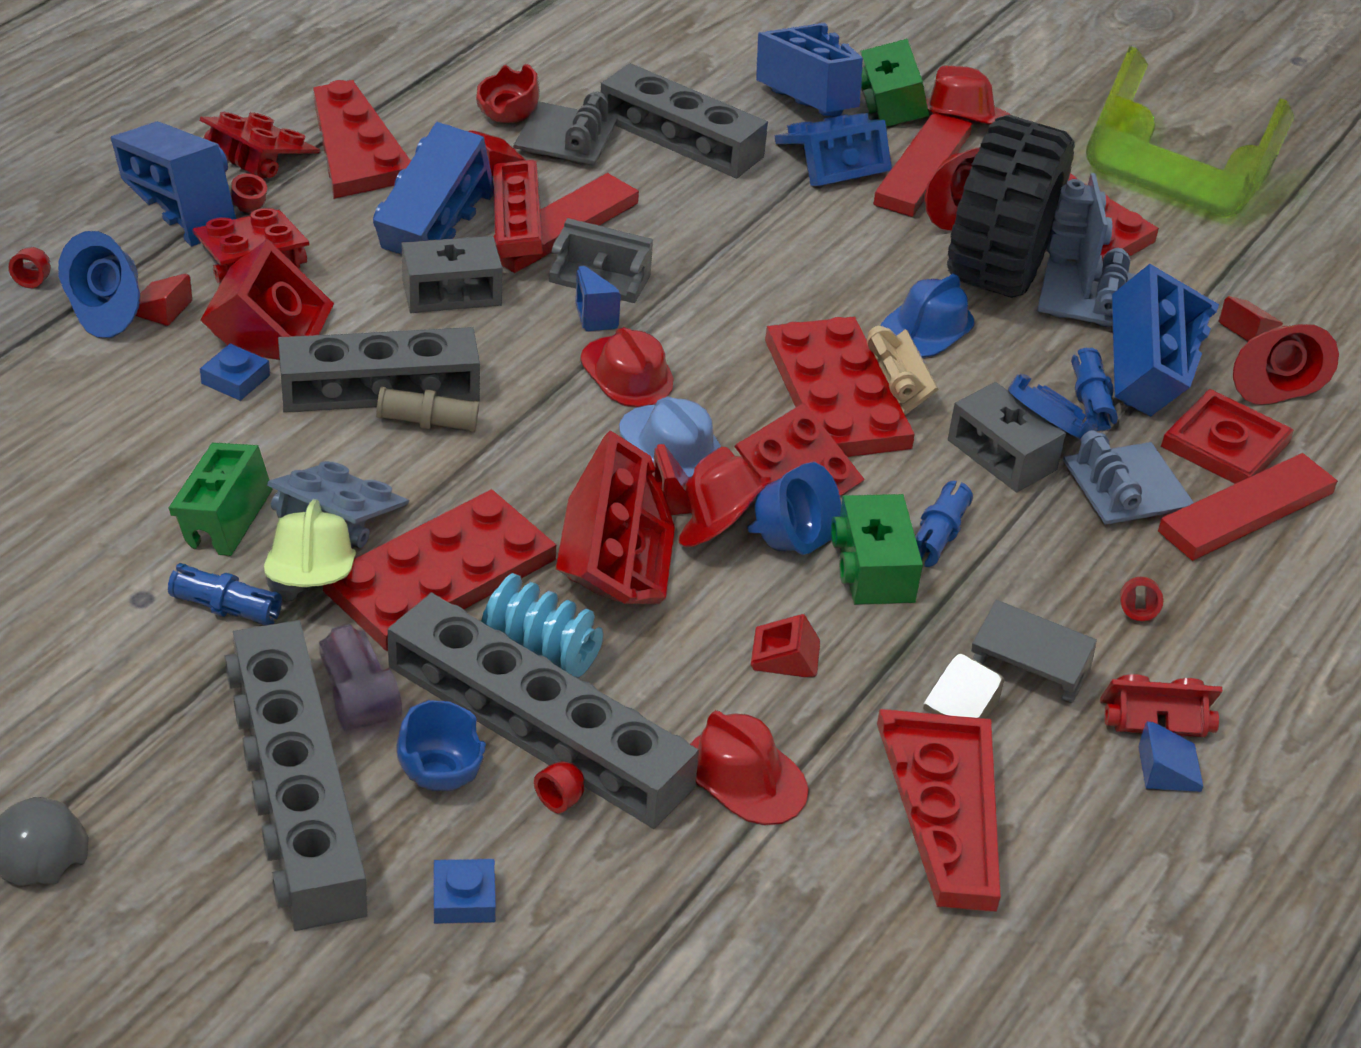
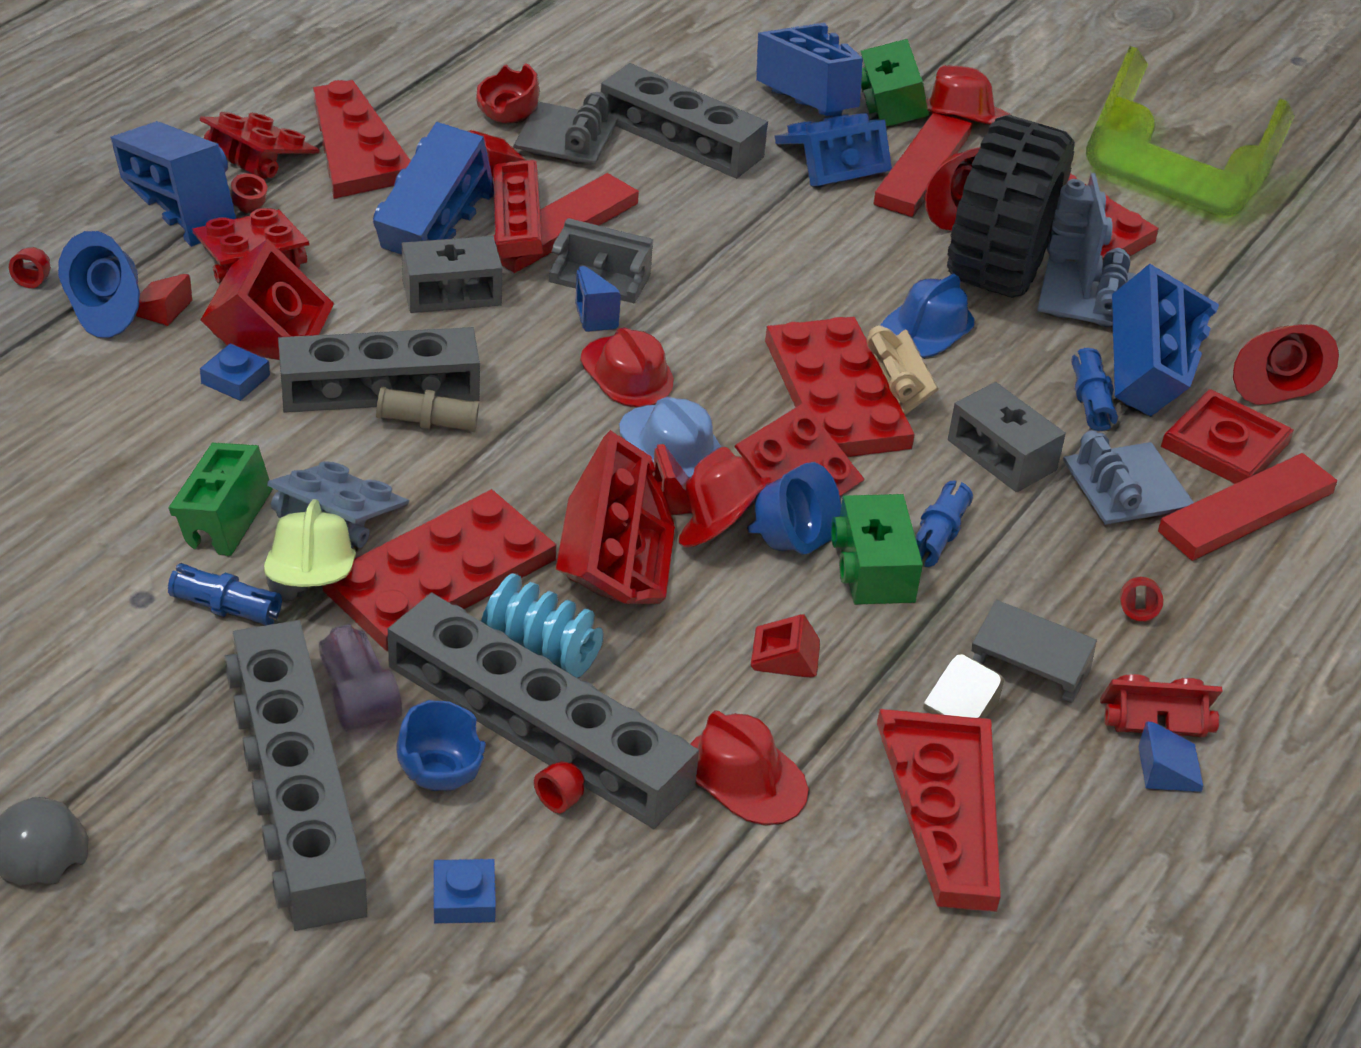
(1052, 406): blue tile -> none
(1246, 318): red slope -> none

